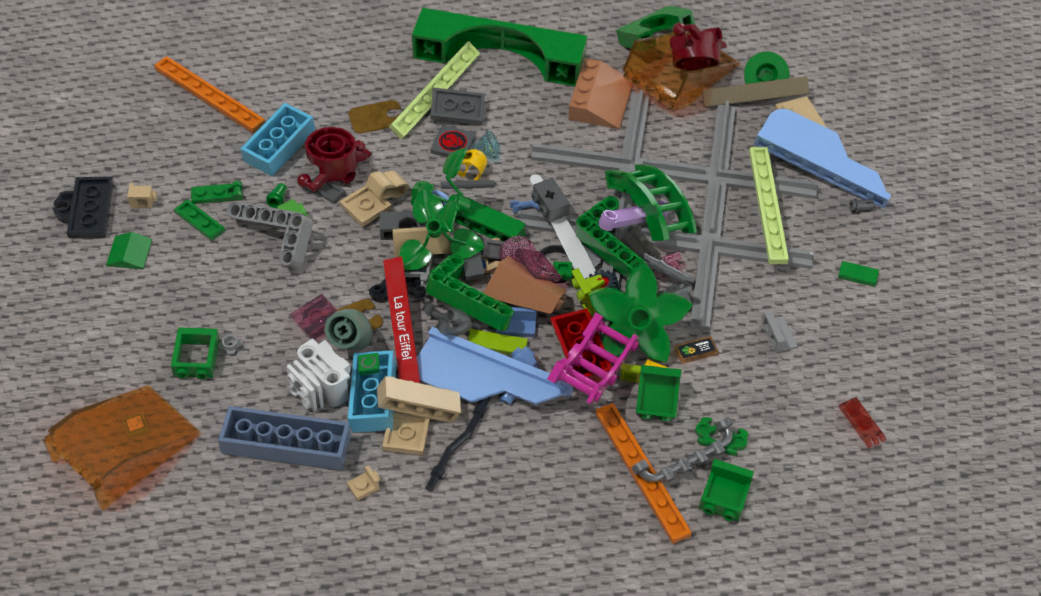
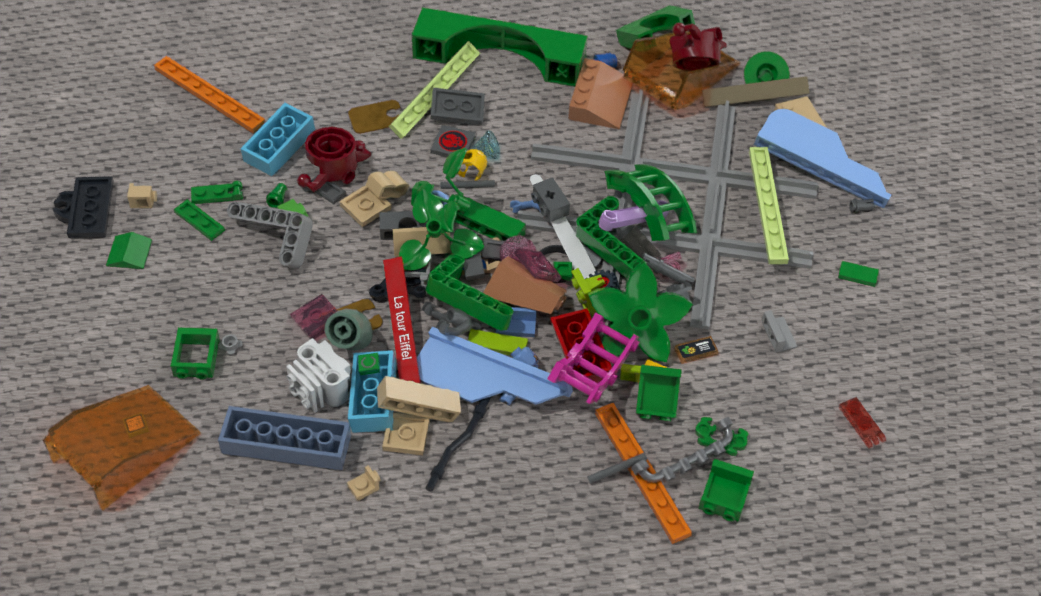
(607, 58): none -> blue brick
(616, 468): none -> dark grey bar

